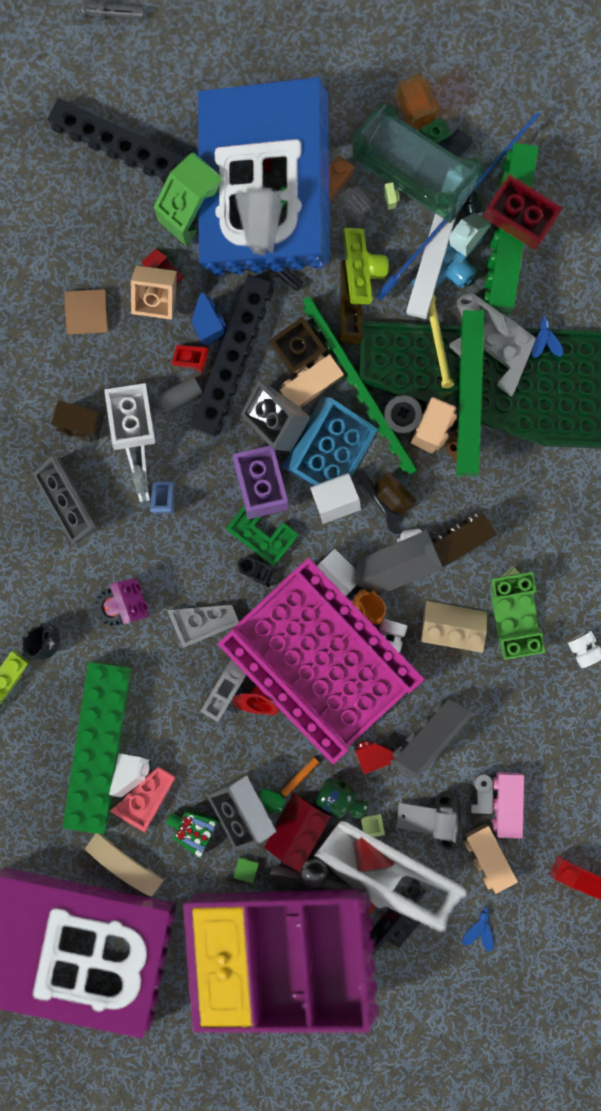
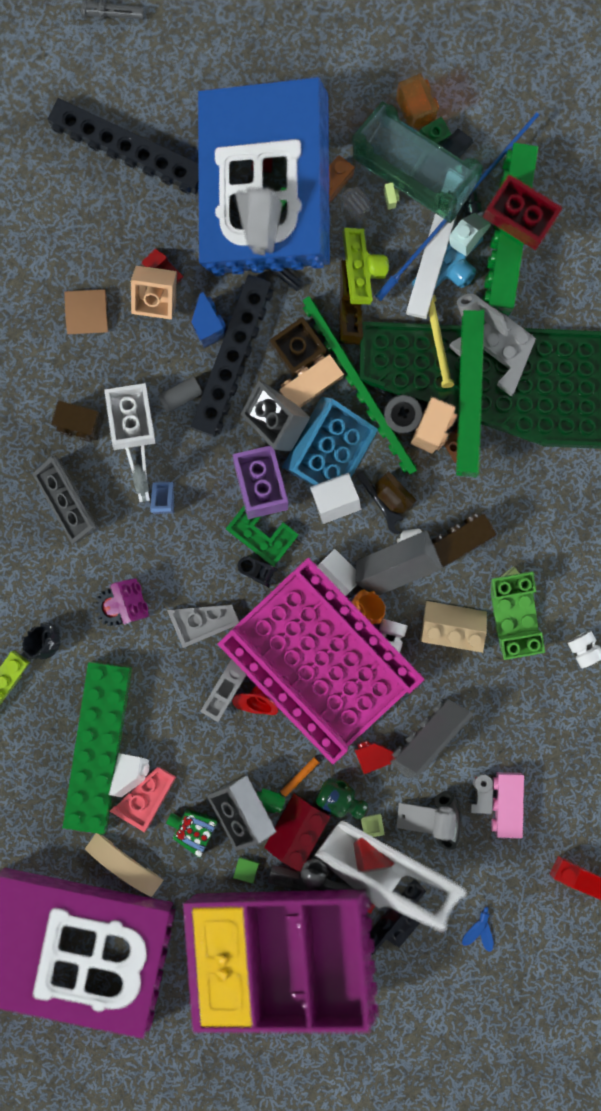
(183, 196): bright green slope -> none
(190, 357): red slope -> none
(489, 858): light nougat brick -> none
(546, 337): blue piece -> none

